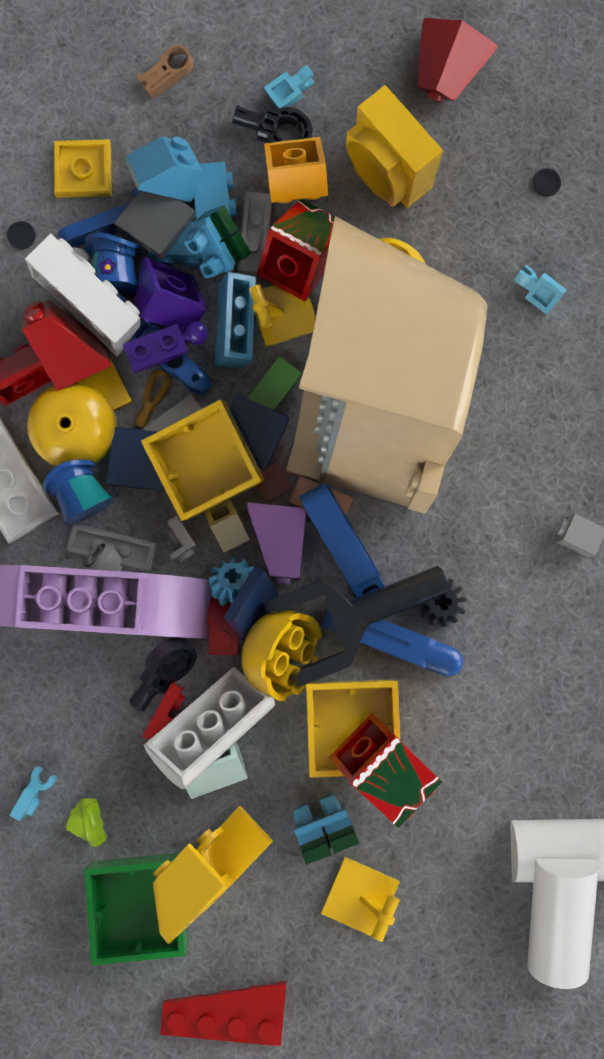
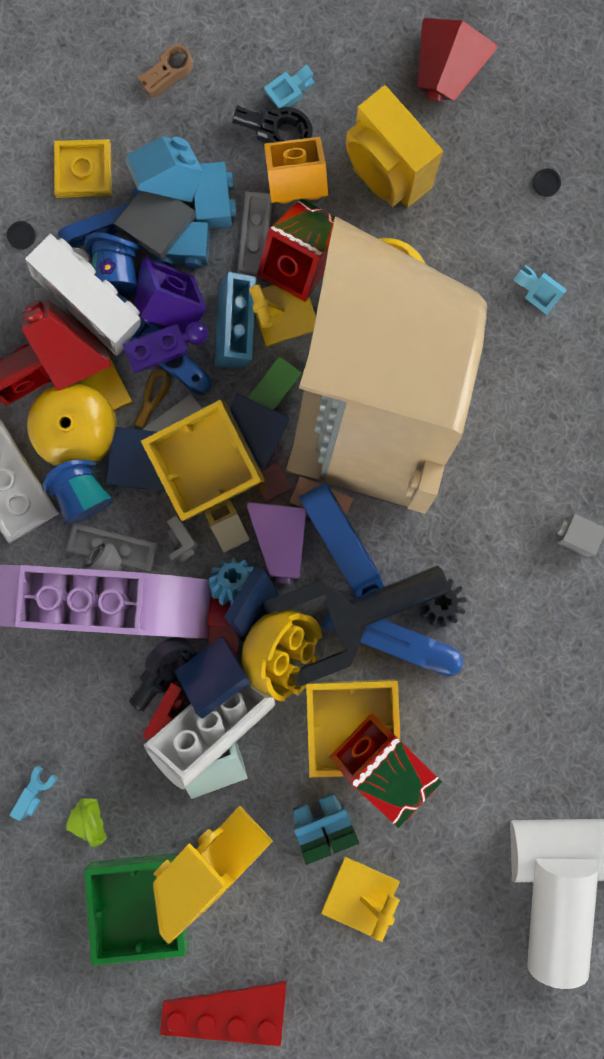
(212, 677): none -> dark blue tile
(216, 242): dark azure hips -> none

